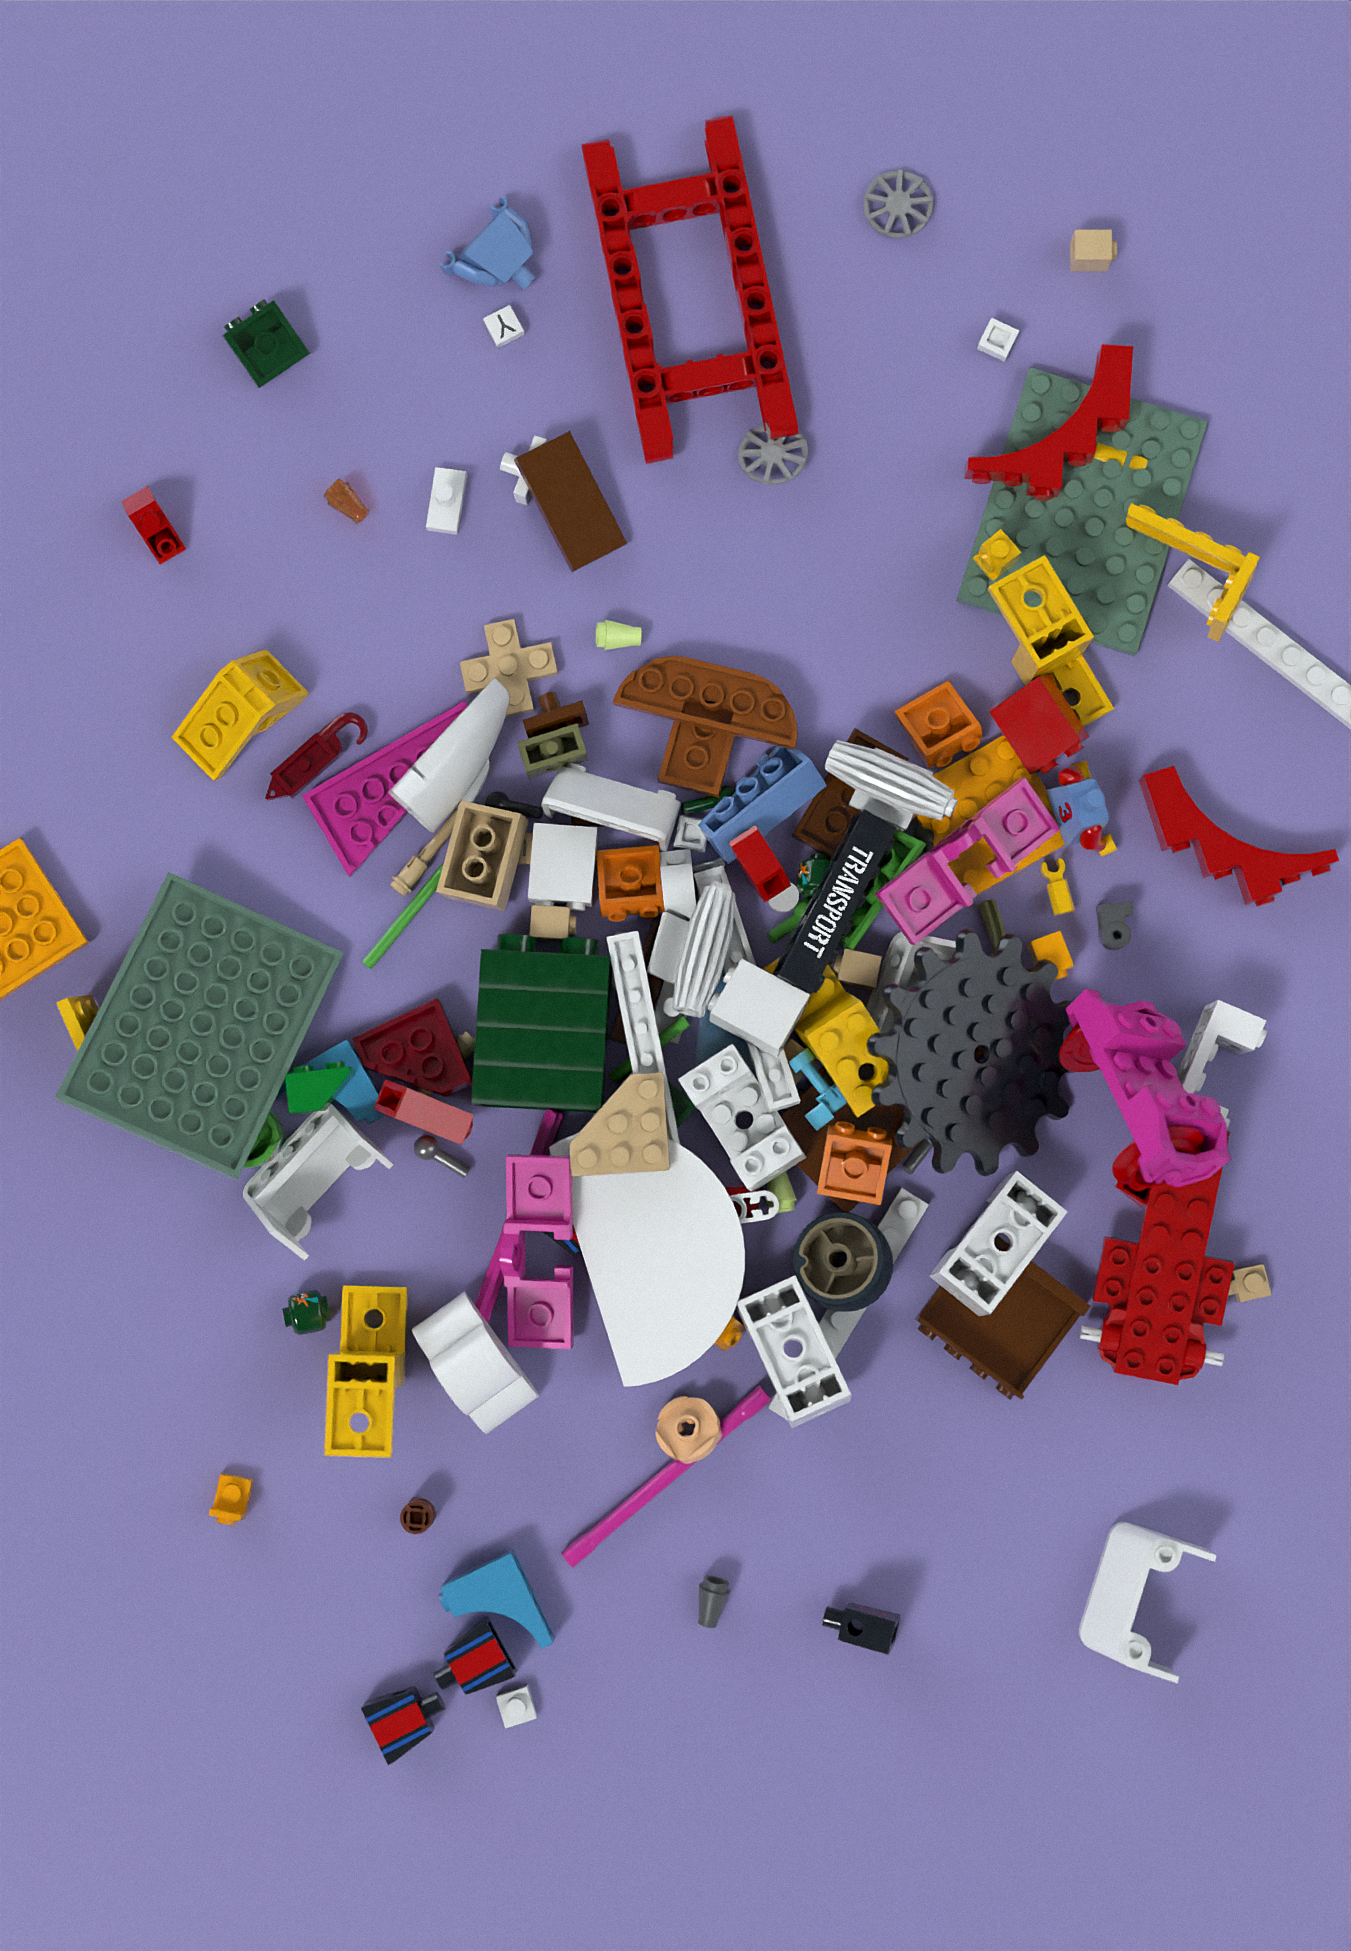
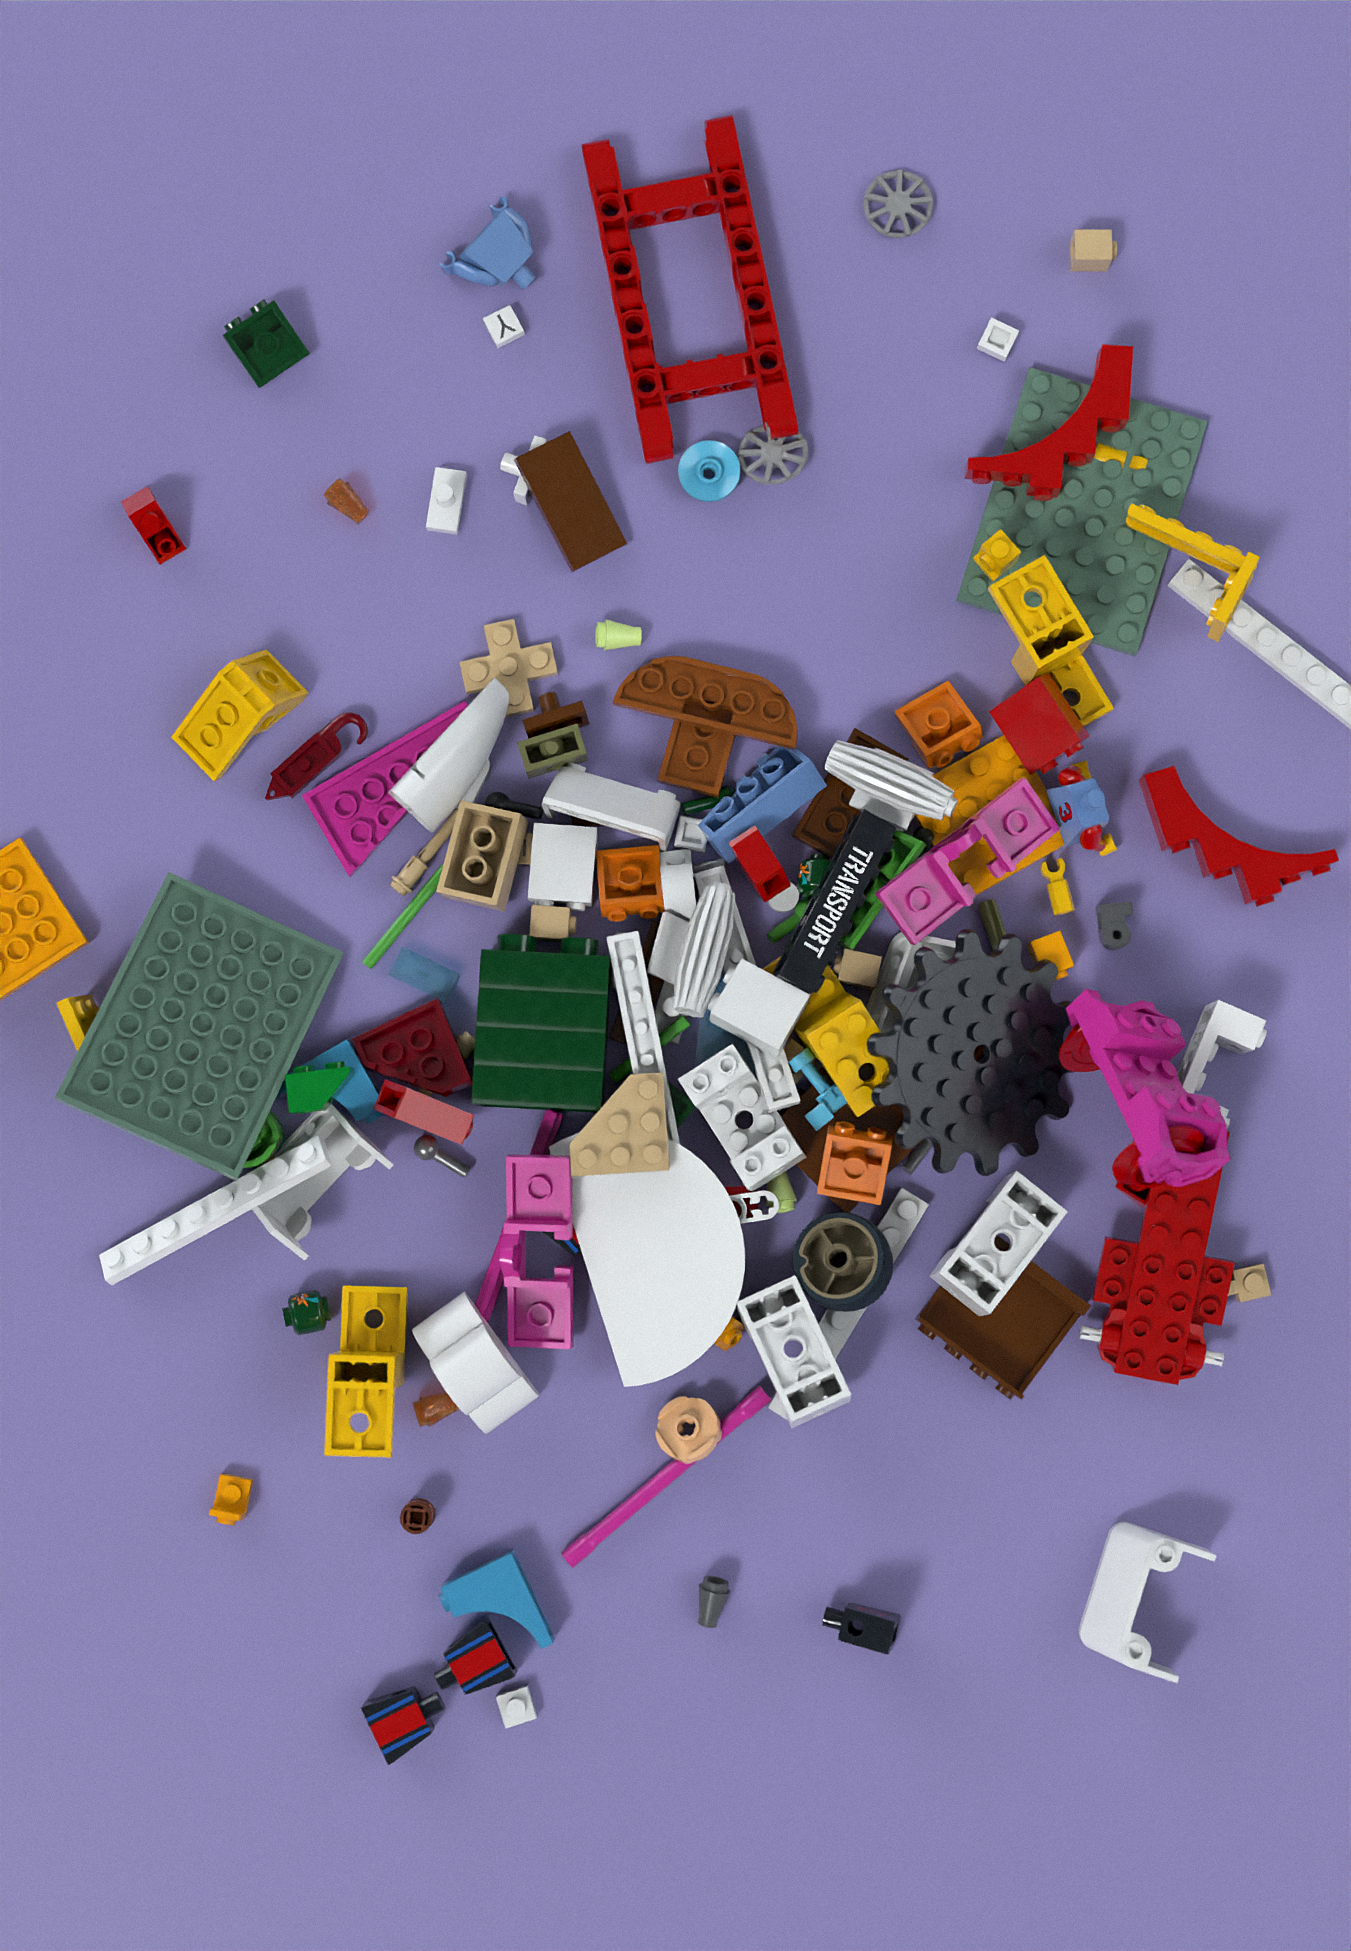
(215, 1210): none -> white plate
(424, 974): none -> clear light blue plate
(433, 1408): none -> clear orange cone
(714, 457): none -> medium azure dish

